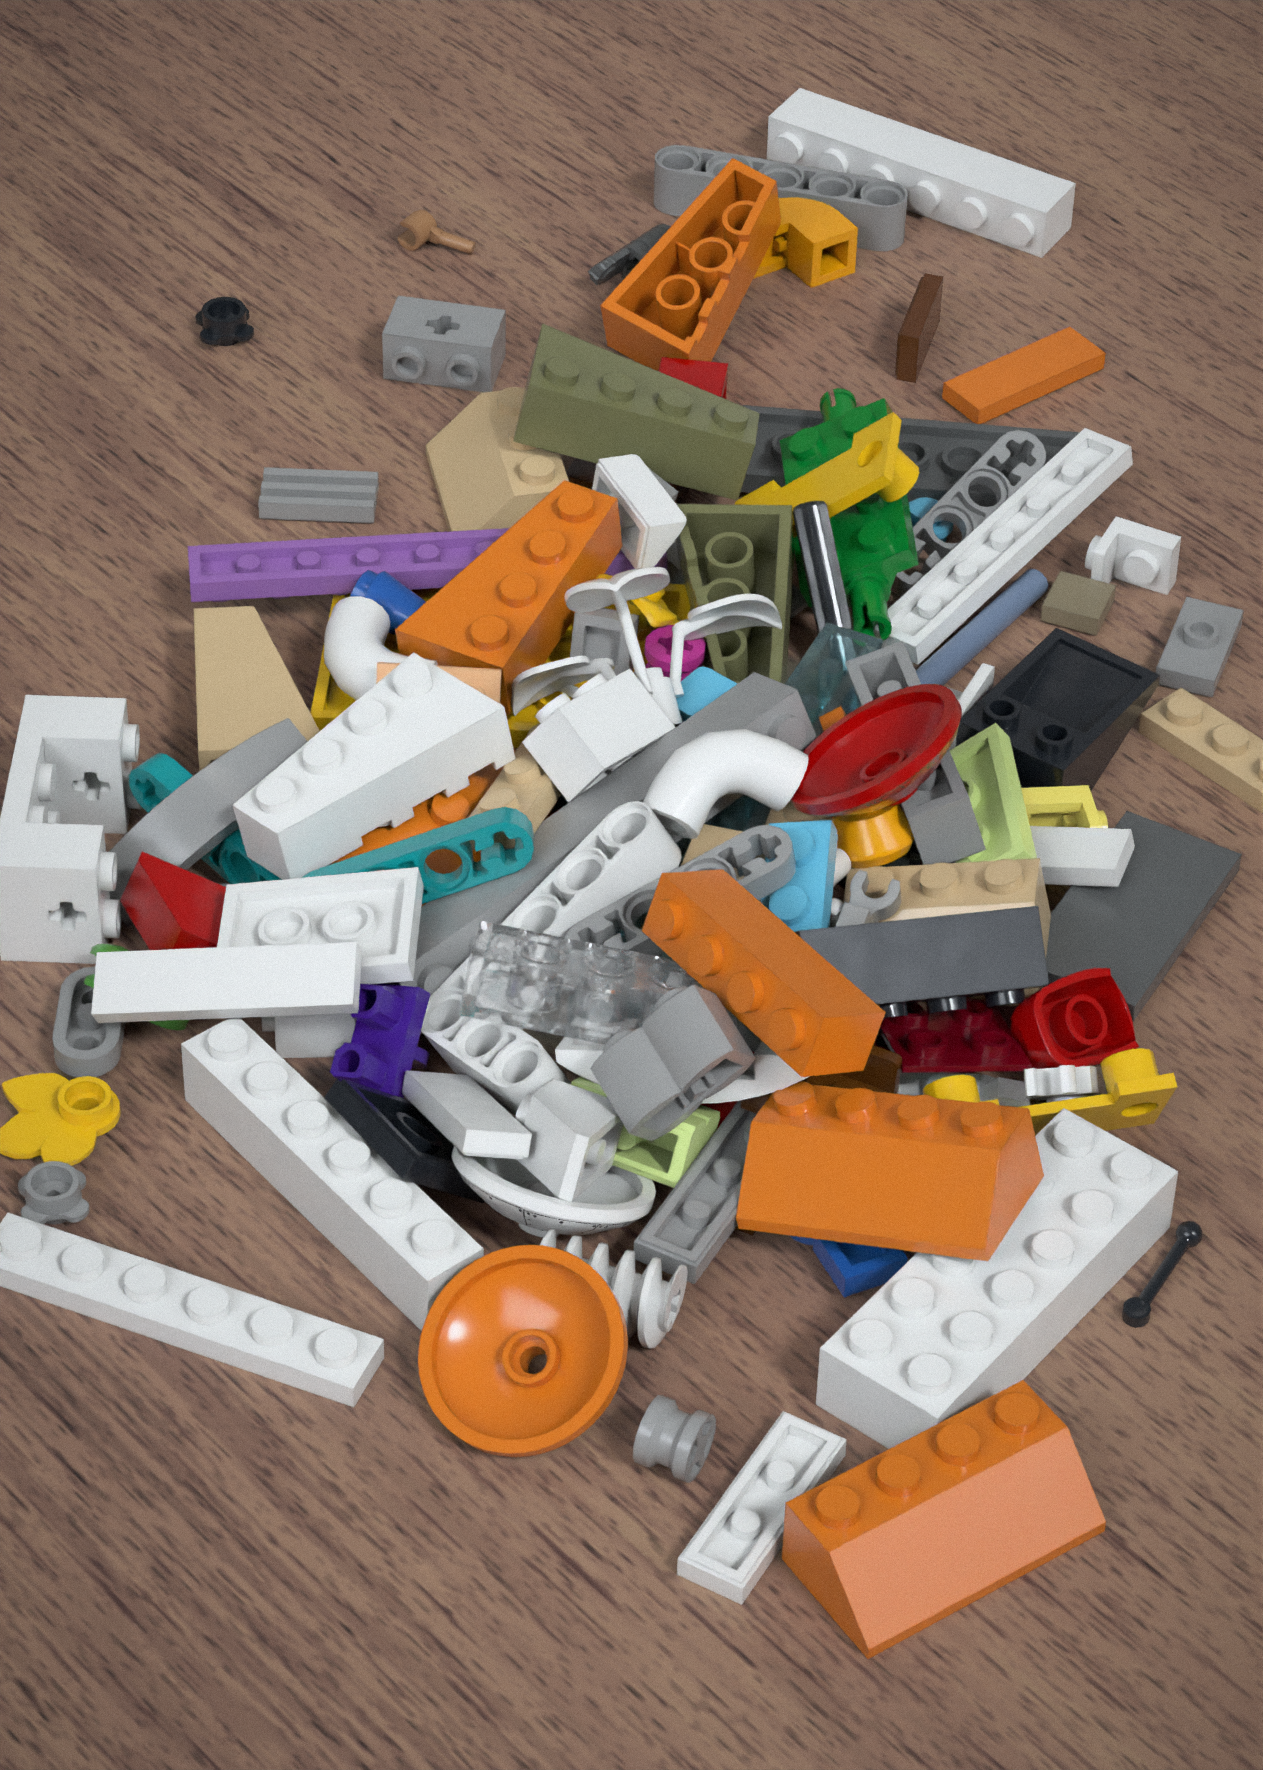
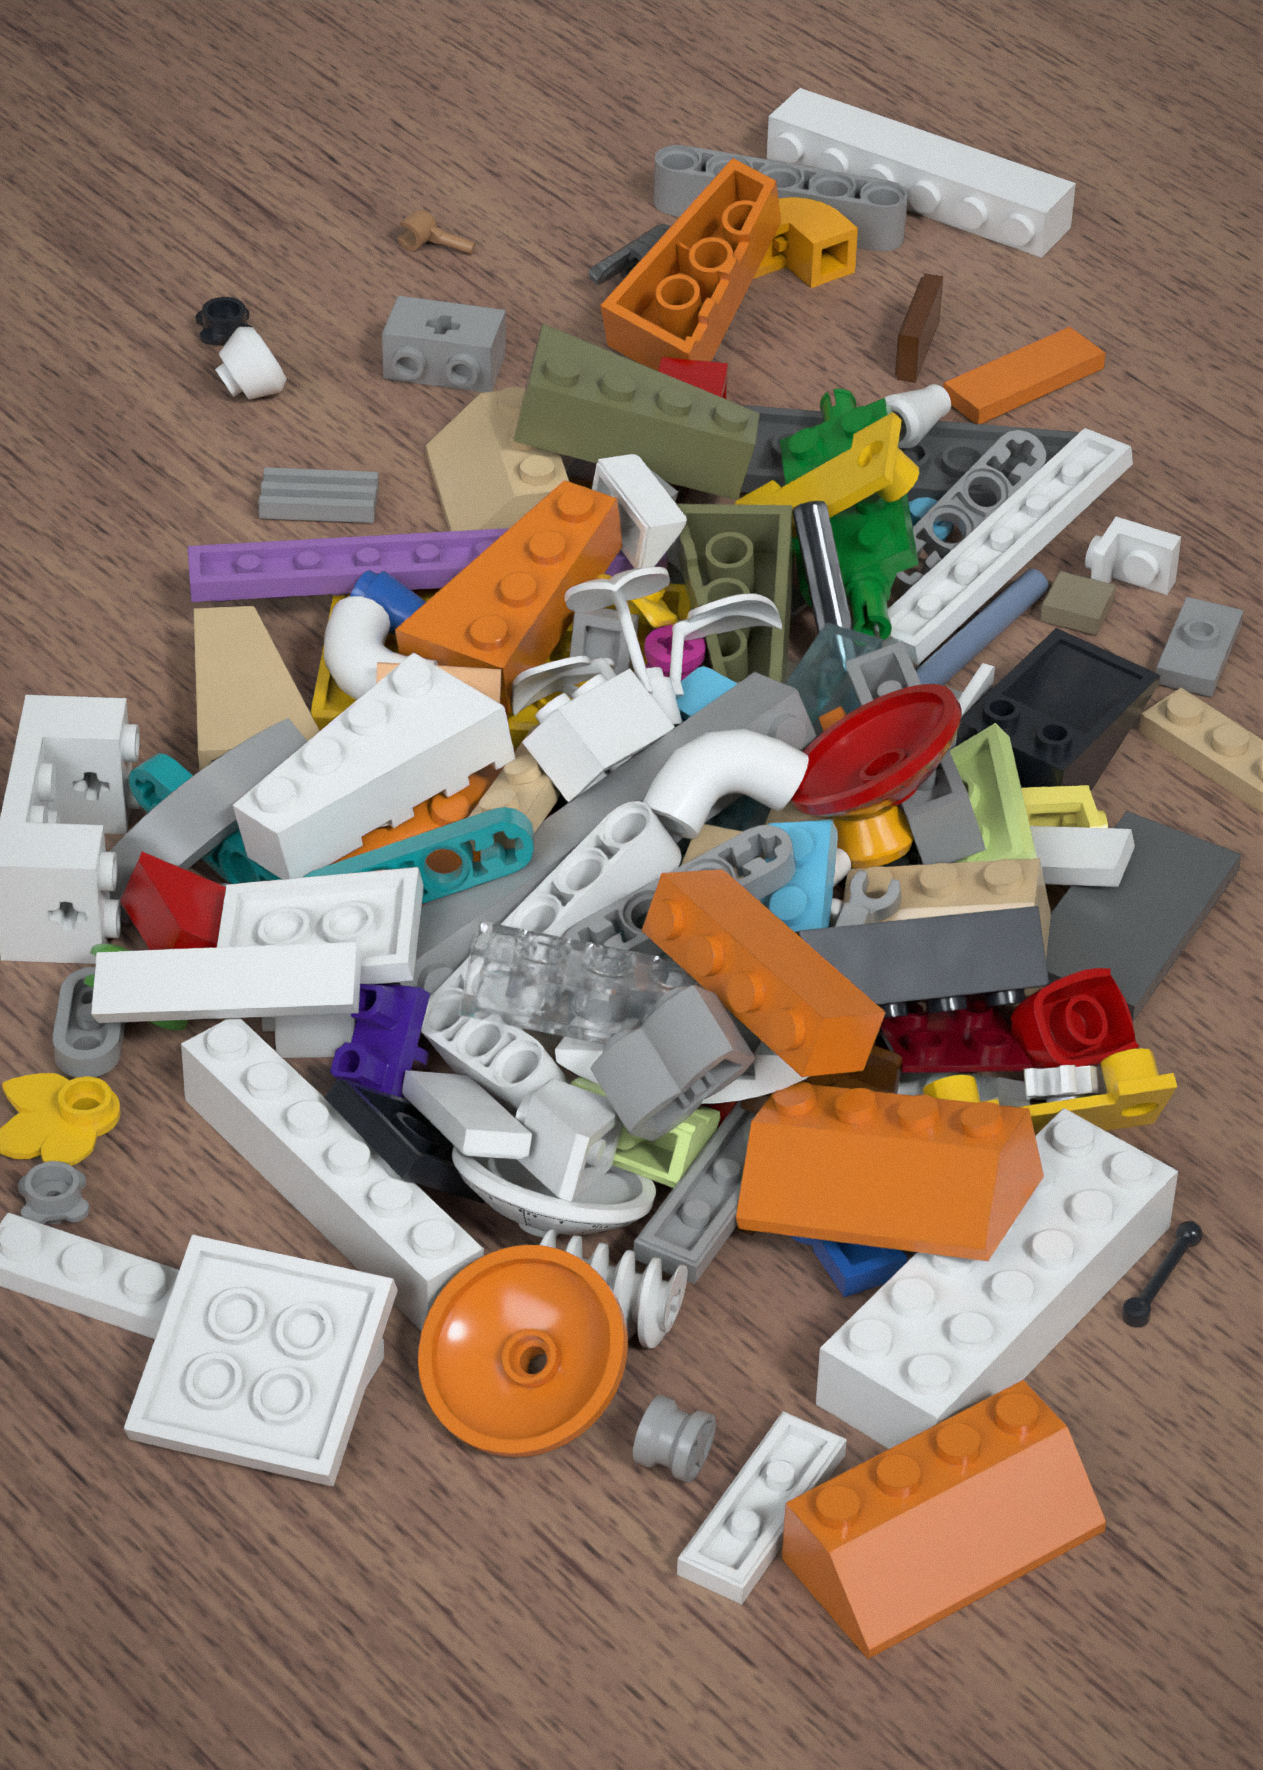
(250, 365): none -> white cone
(261, 1360): none -> white plate
(918, 412): none -> white cone

